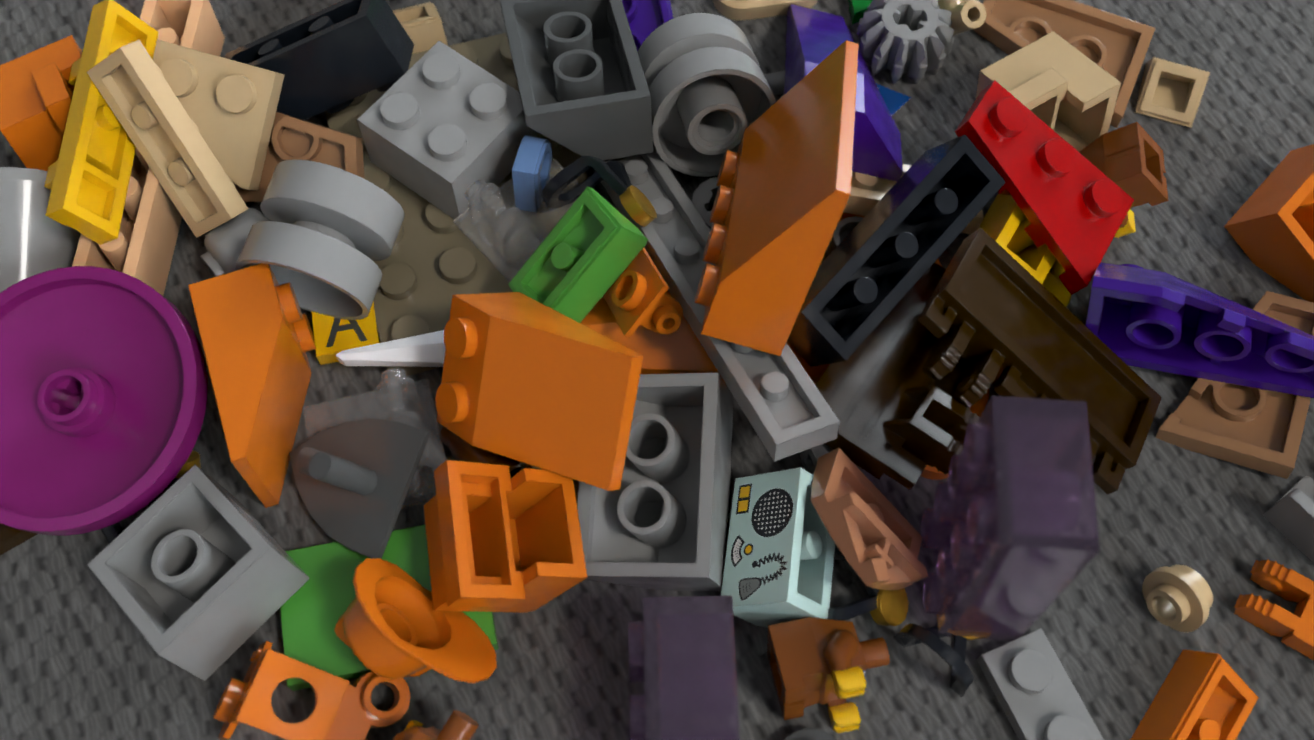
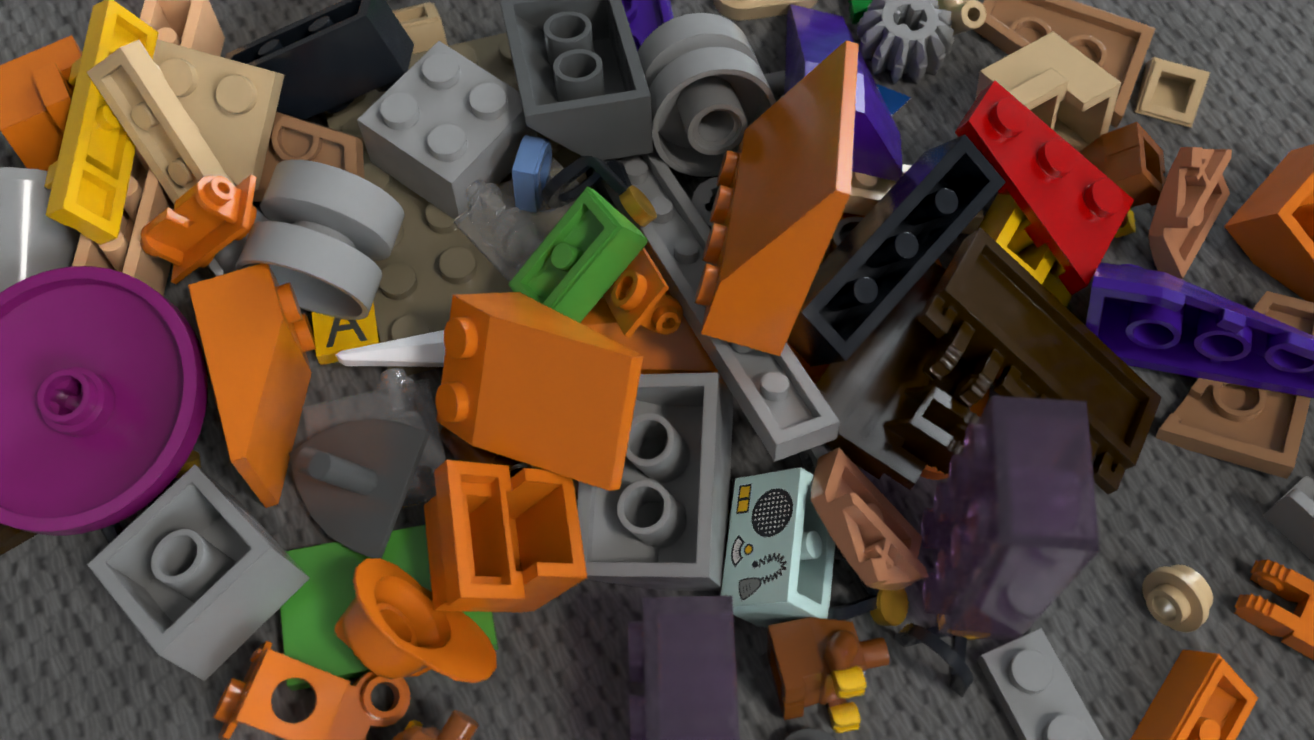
(201, 224): none -> orange hinge
(1188, 207): none -> nougat slope

